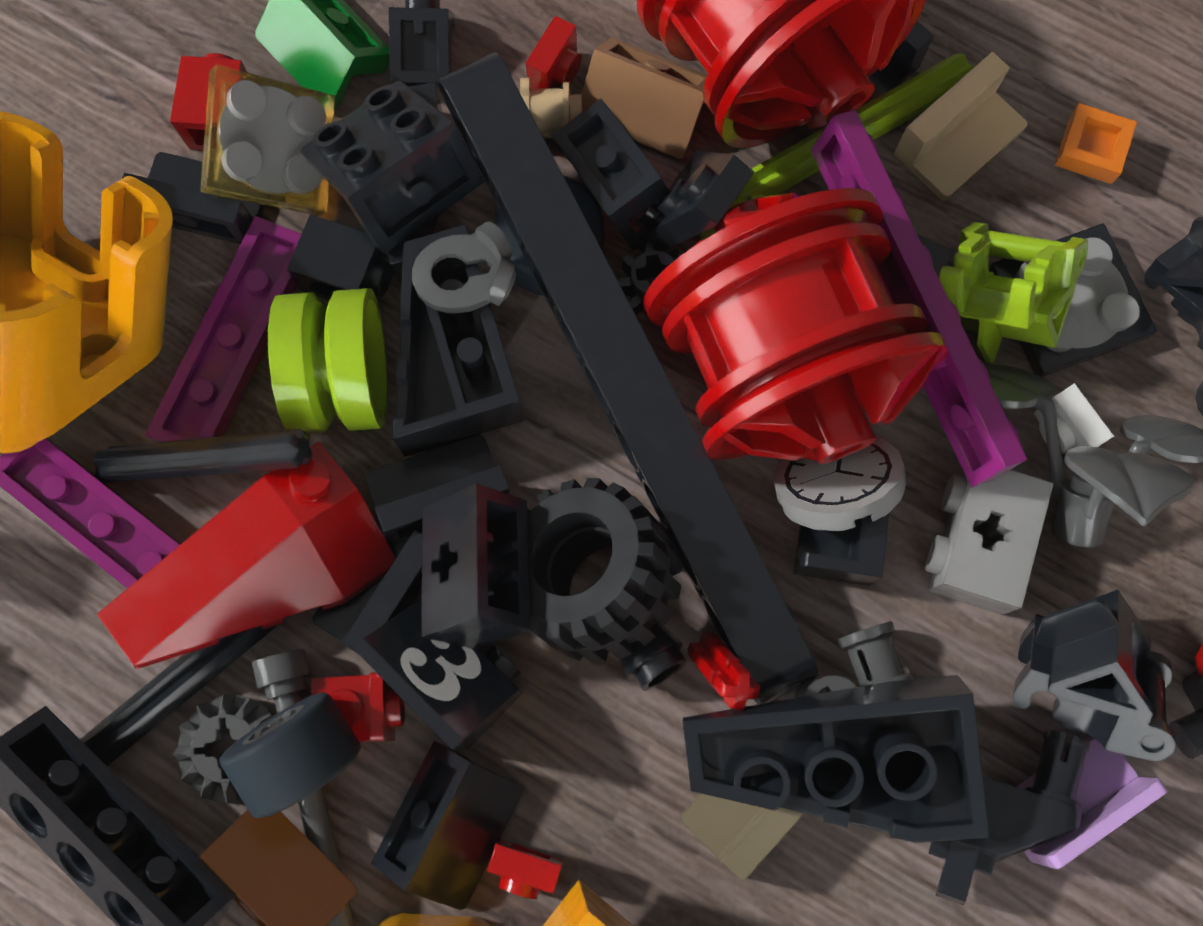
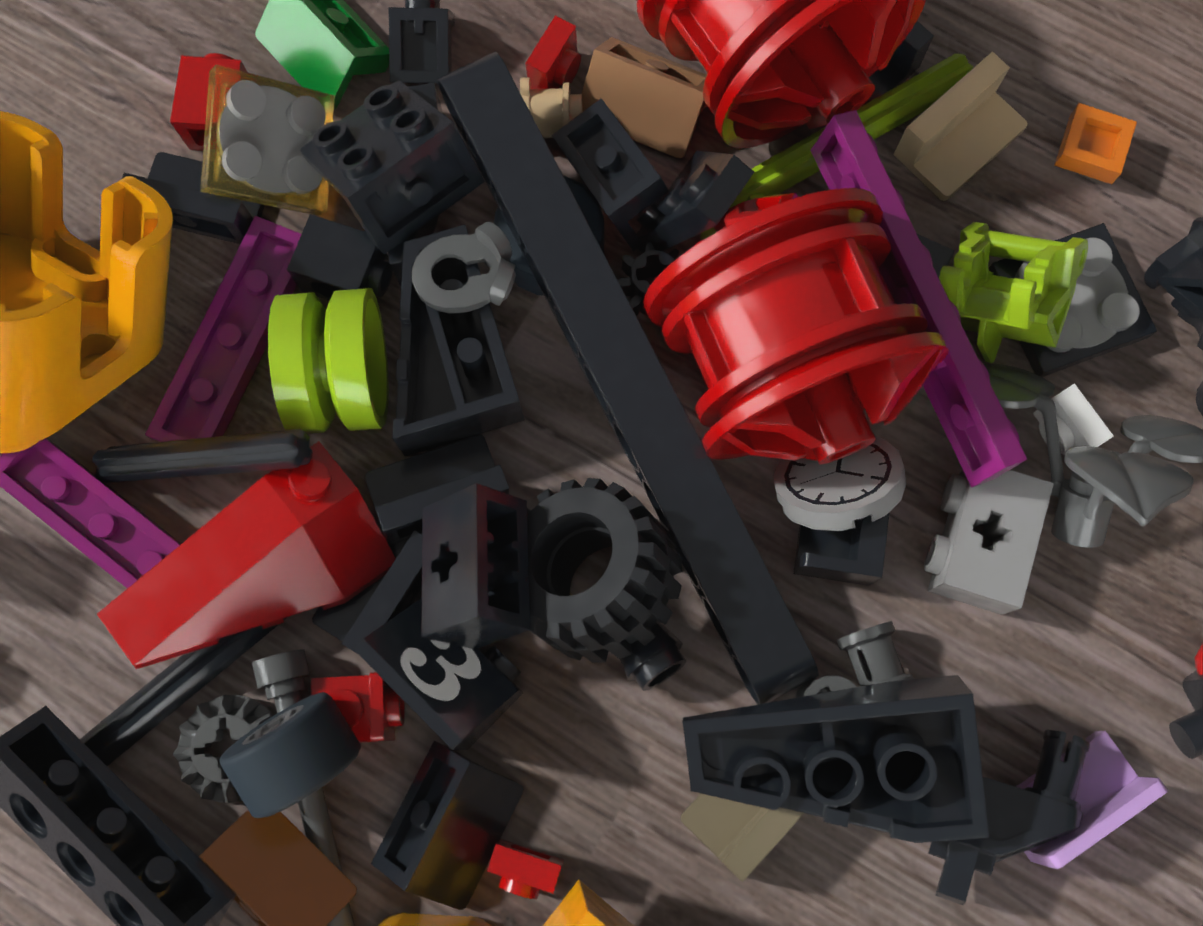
(723, 671): red axle -> none
(1102, 676): black piece -> none

